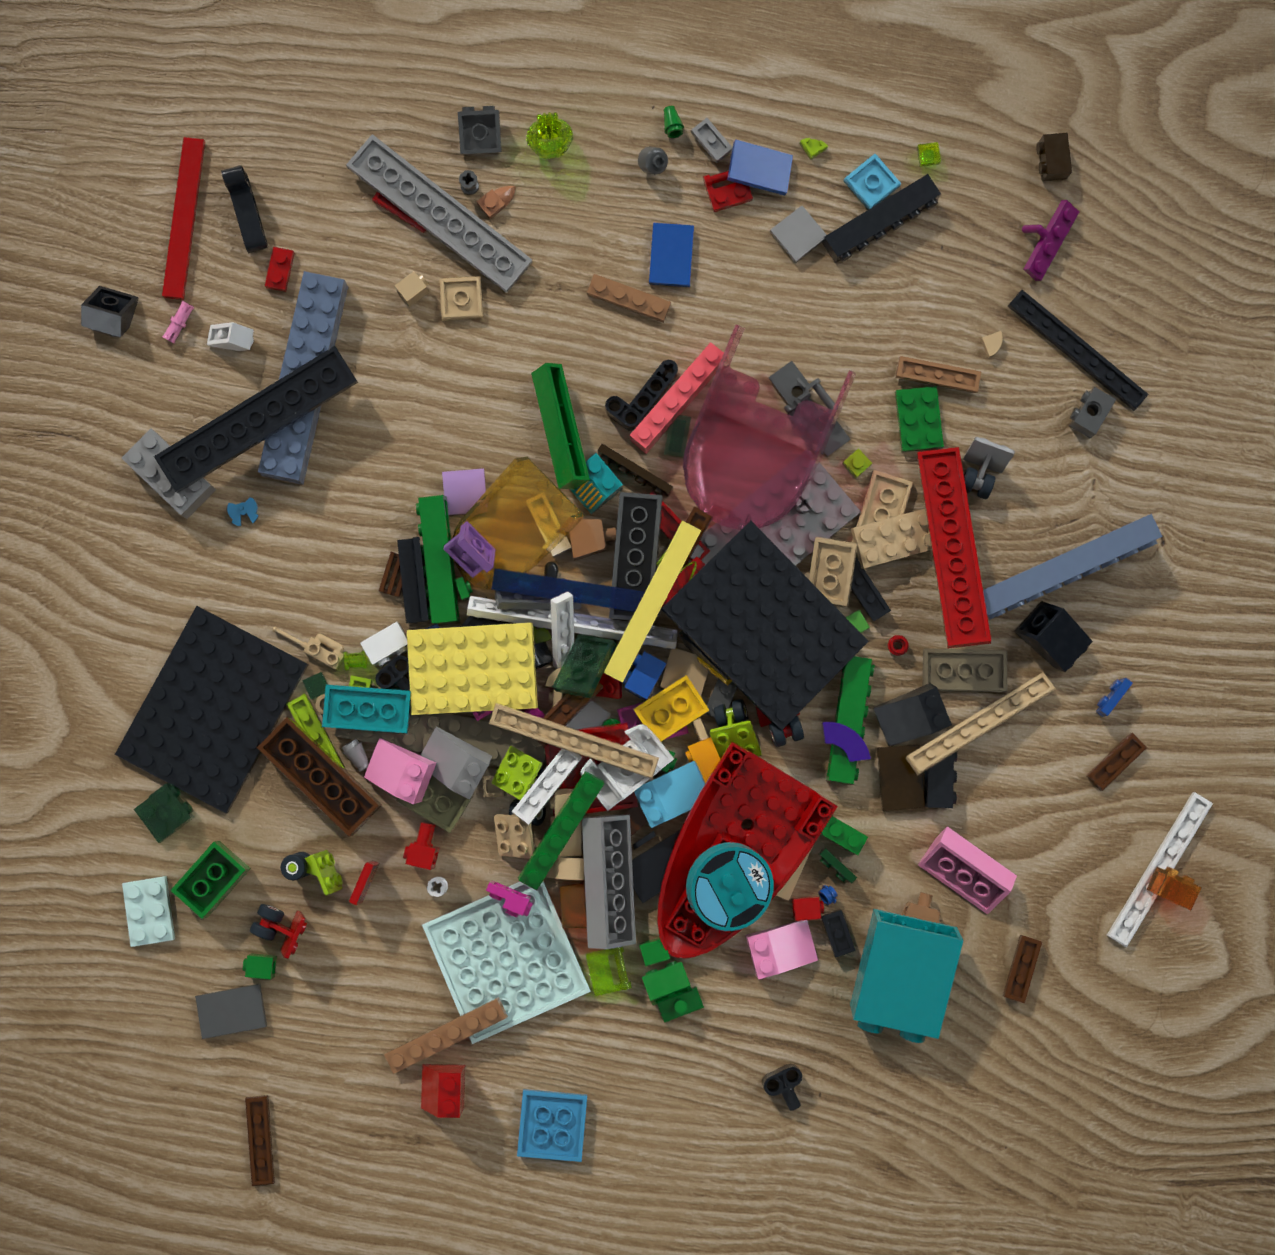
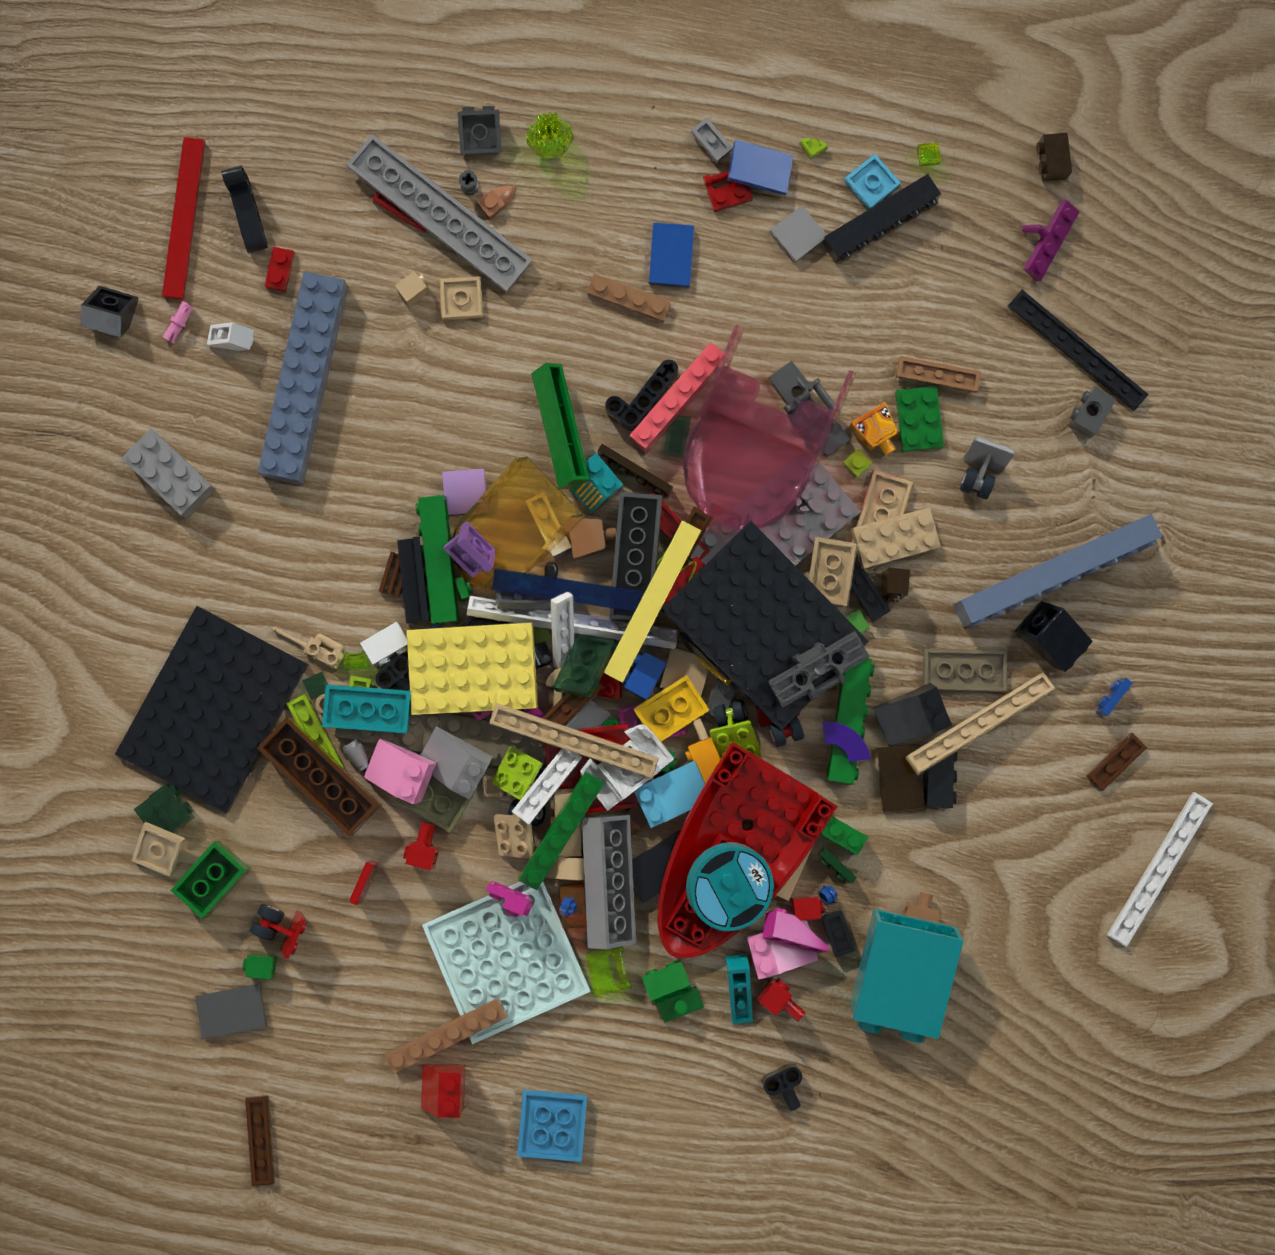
(148, 911): light aqua plate -> none
(158, 849): none -> tan tile
(249, 507): dark azure piece -> none
(255, 419): black plate -> none
(318, 864): lime plate -> none
(431, 884): white bush -> none
(568, 907): none -> blue plate
(648, 837): black piece -> none
(652, 160): dark grey head -> none
(653, 951): green brick -> none
(672, 123): green cone -> none
(739, 988): none -> teal slope
(776, 997): none -> red brick
(791, 931): none -> dark pink slope
(816, 663): none -> dark grey piece
(876, 429): none -> light orange torso
(895, 584): none -> dark brown brick
(904, 645): red plate -> none
(953, 548): red plate -> none
(967, 870): bright pink slope -> none
(992, 343): tan tile -> none
(1022, 969): reddish brown plate -> none
(1174, 888): clear orange brick -> none

